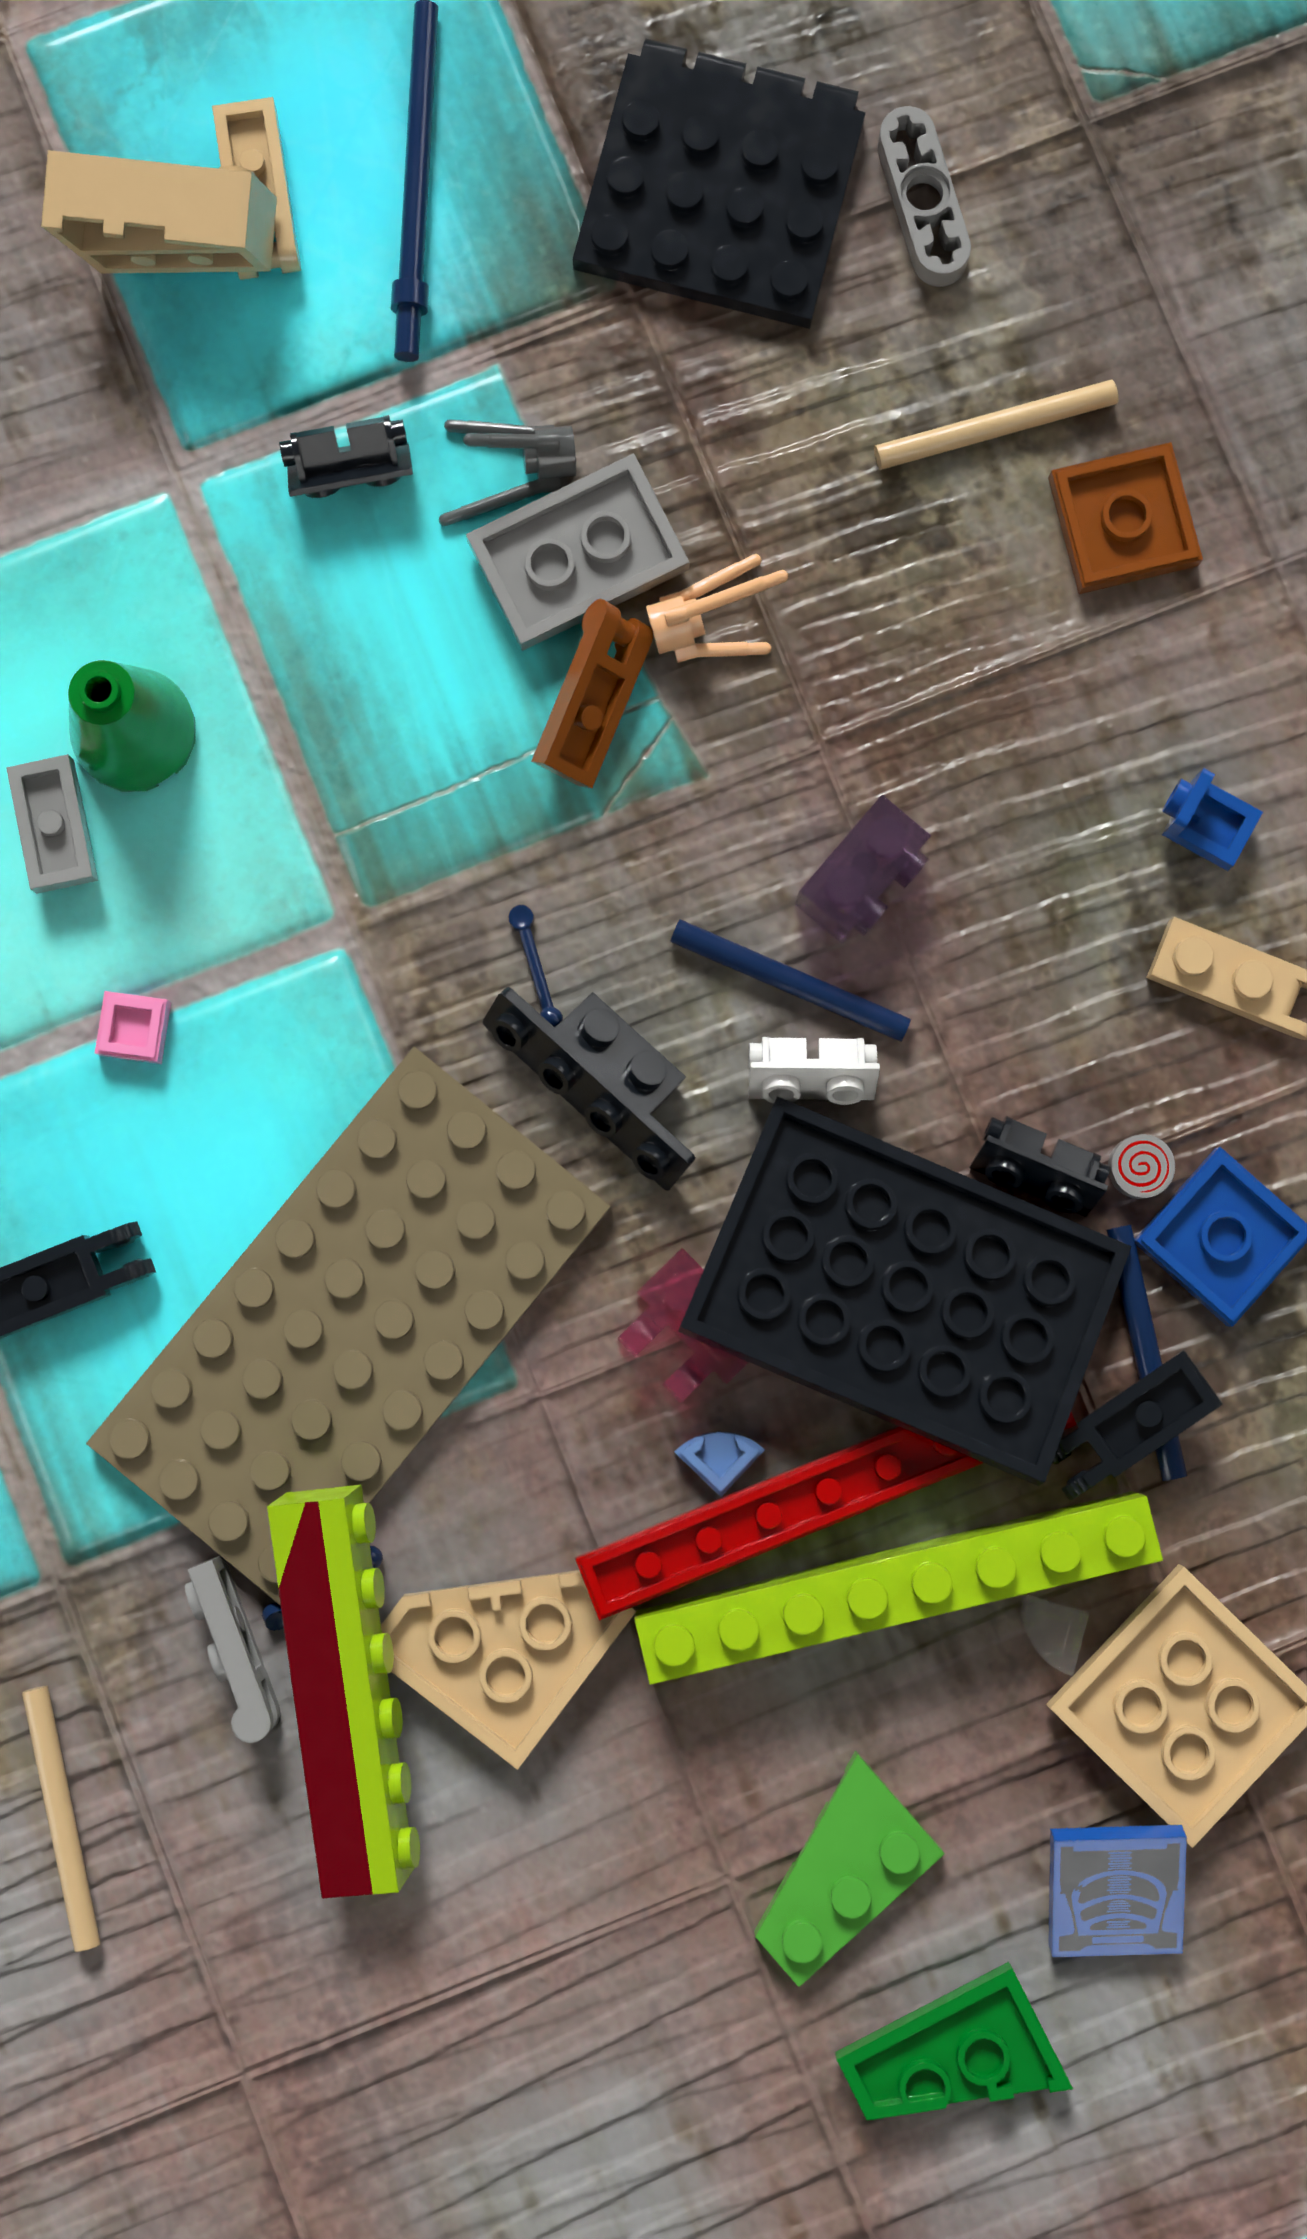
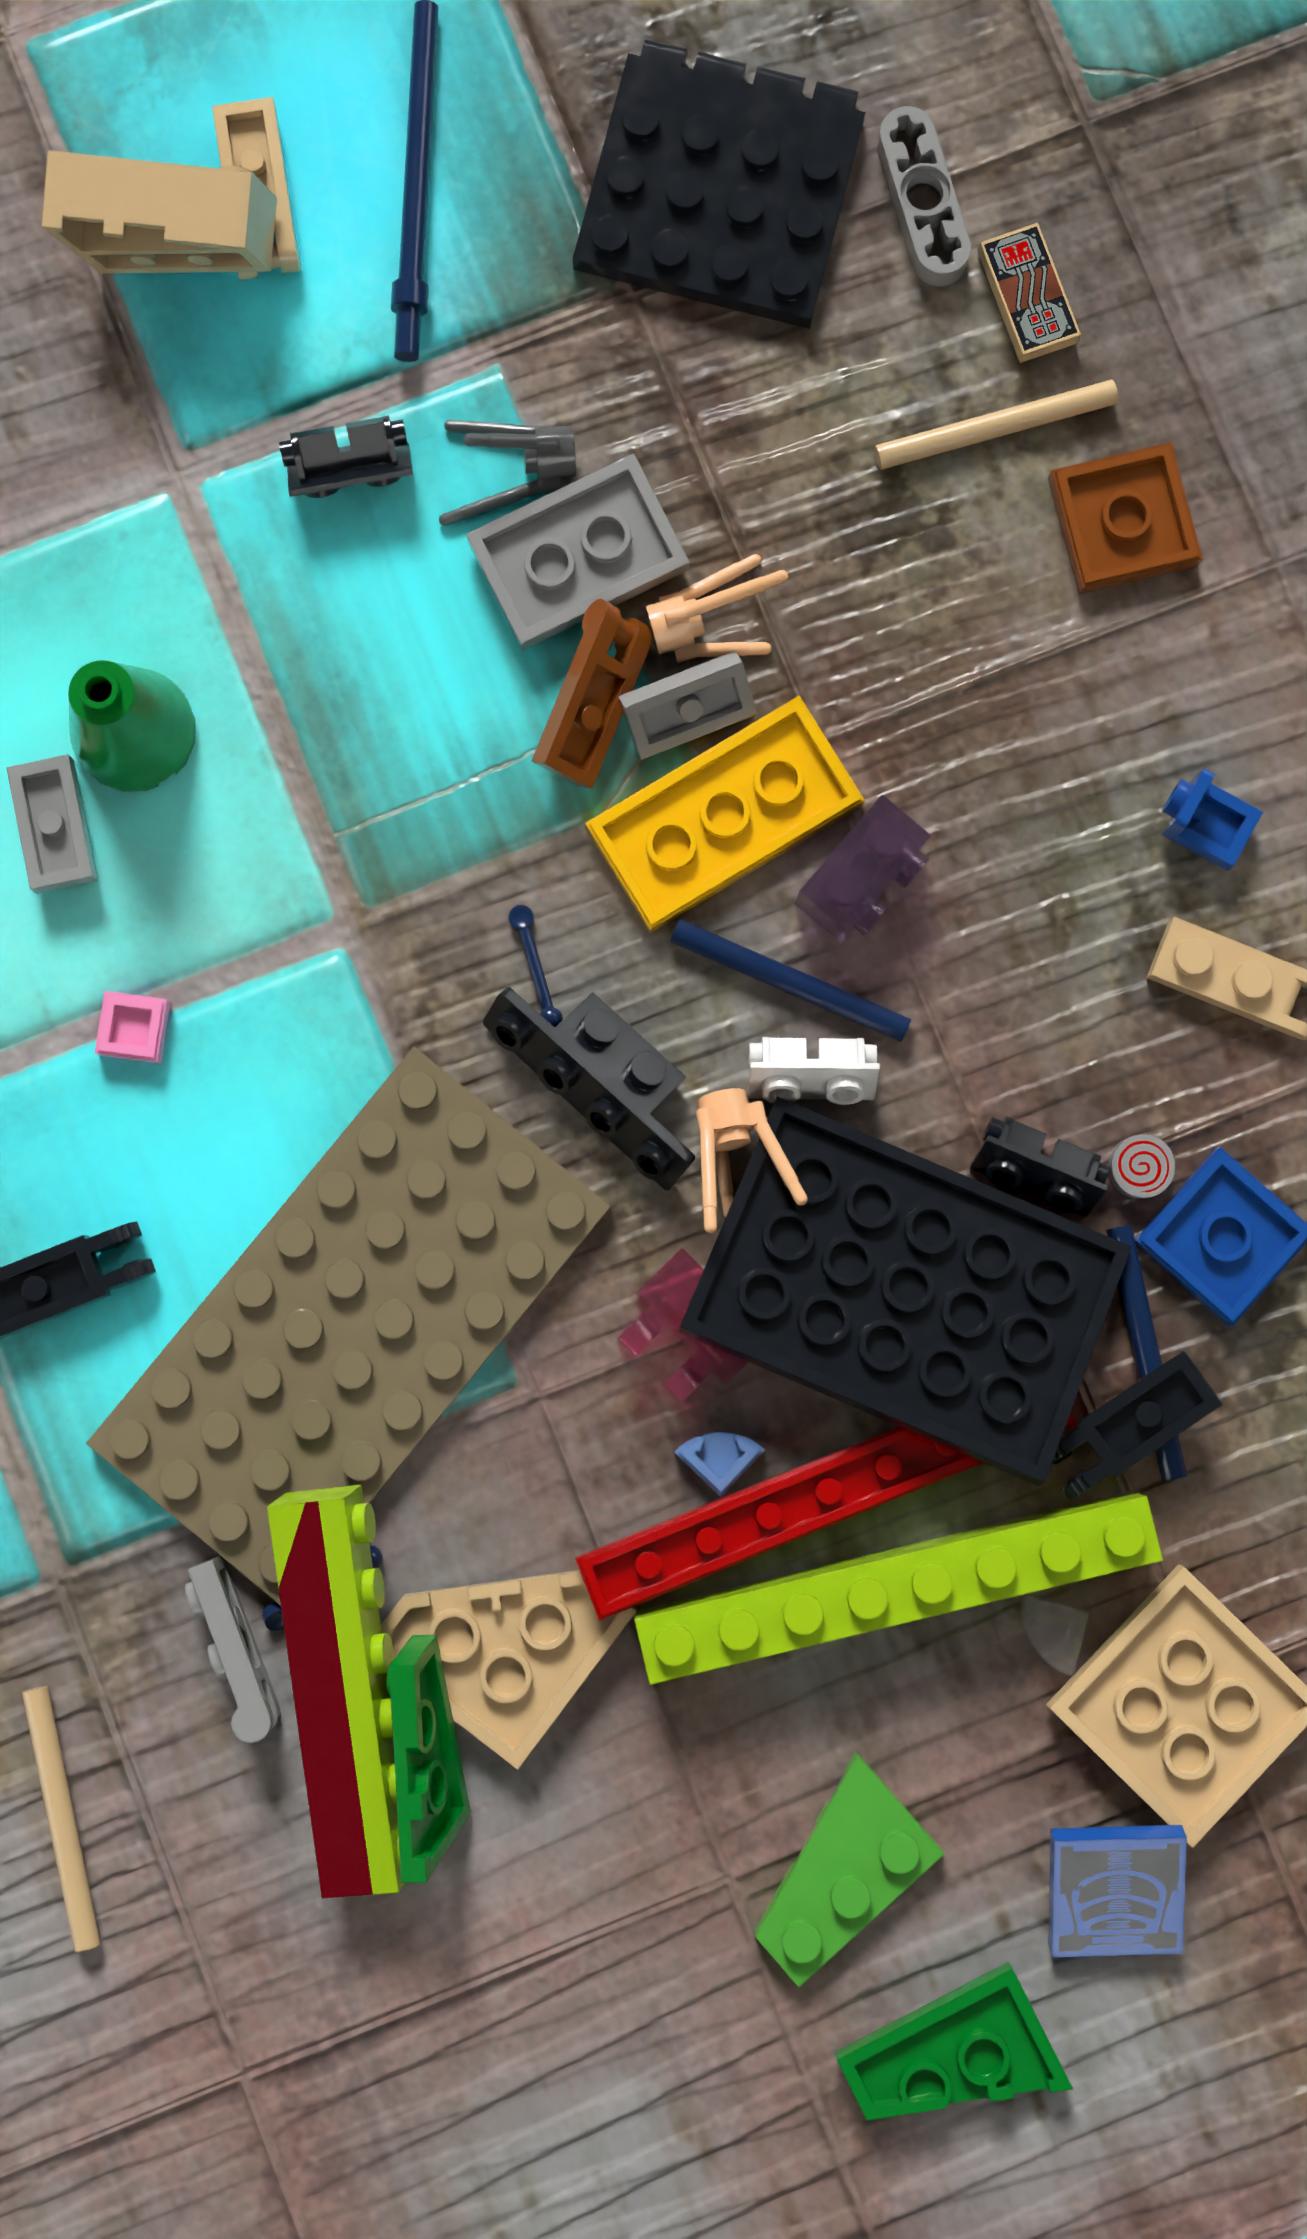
(426, 1759): none -> green wing
(688, 705): none -> light grey plate
(724, 813): none -> yellow tile
(725, 1125): none -> light nougat plant
(1029, 292): none -> tile

